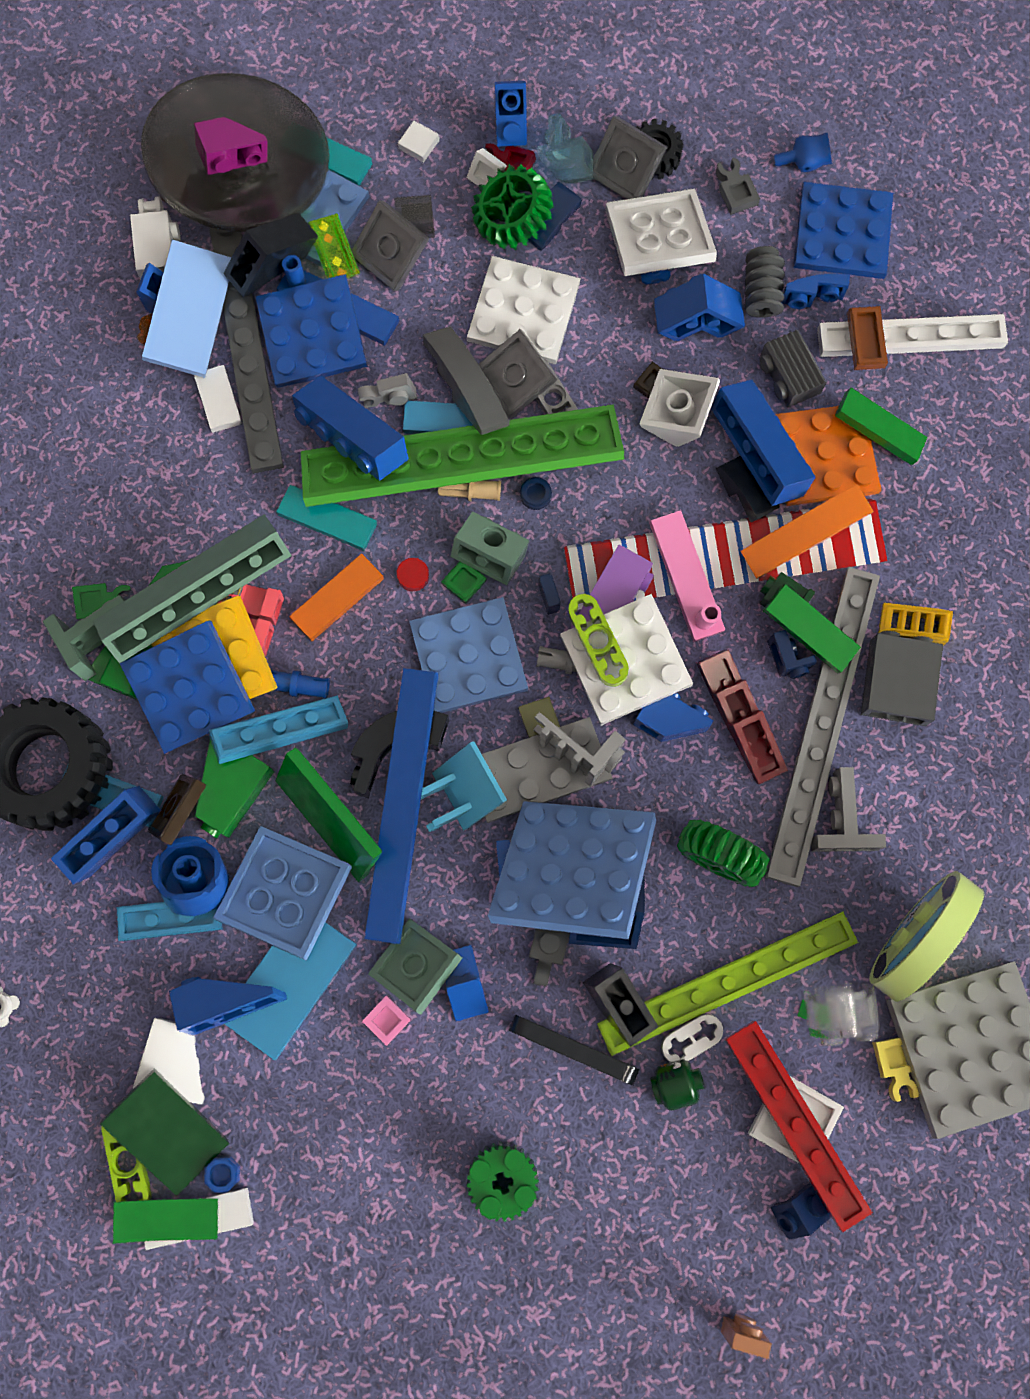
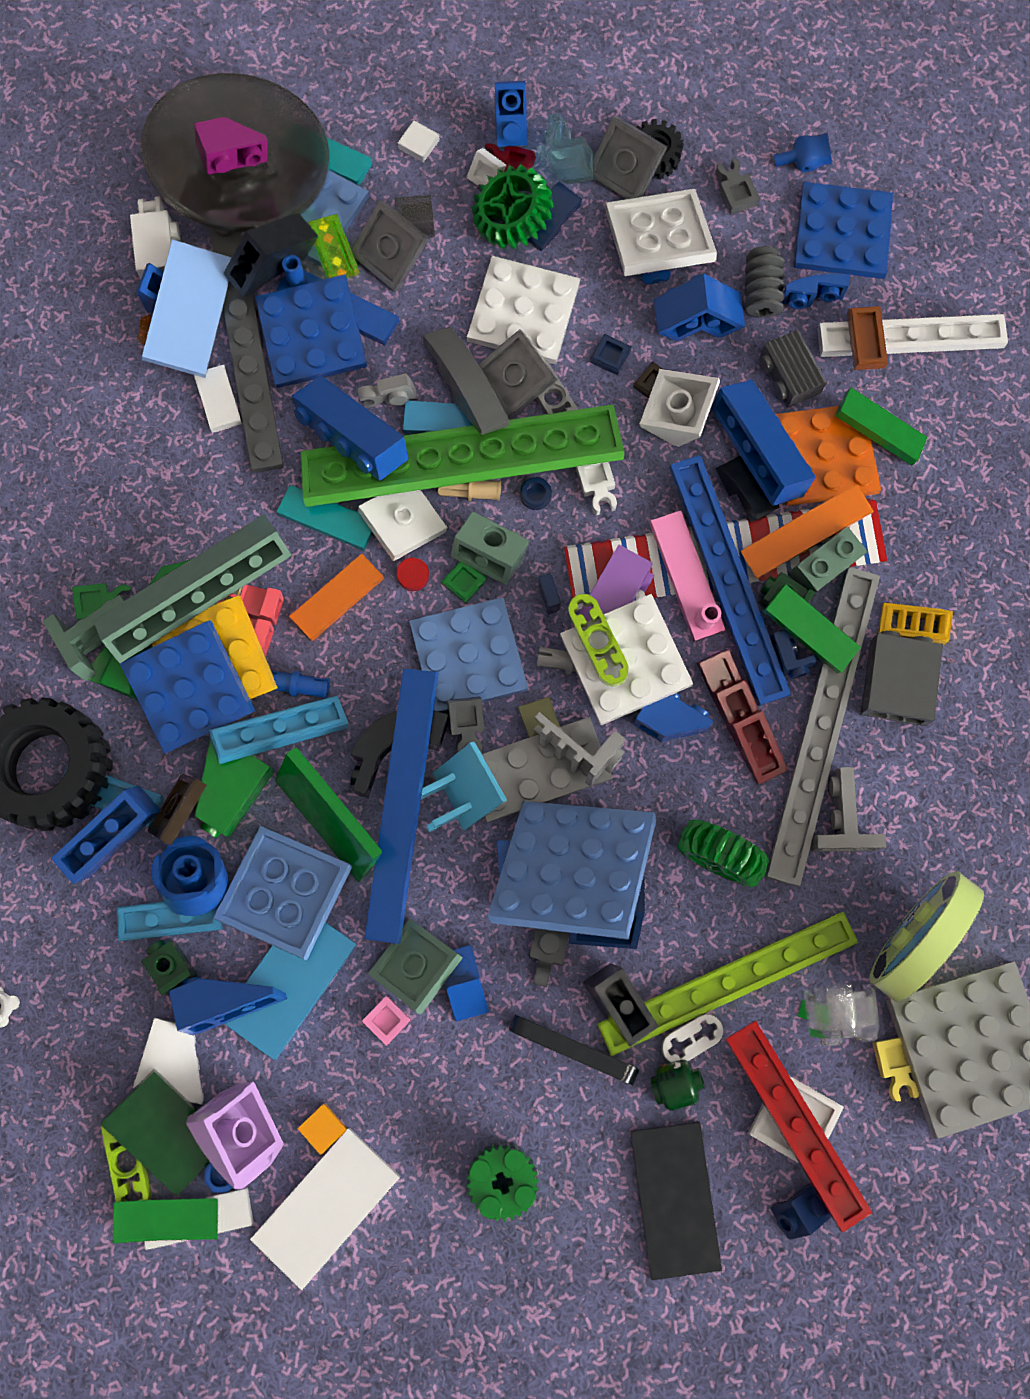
(179, 969): none -> dark green brick
(236, 1134): none -> lavender slope
(322, 1128): none -> light orange tile
(325, 1208): none -> white tile
(402, 521): none -> white plate
(466, 719): none -> dark grey plate
(597, 481): none -> white plate
(610, 354): none -> dark blue tile
(675, 1201): none -> black tile
(729, 581): none -> blue plate
(745, 1336): nougat plate -> none
(828, 560): none -> sand green brick

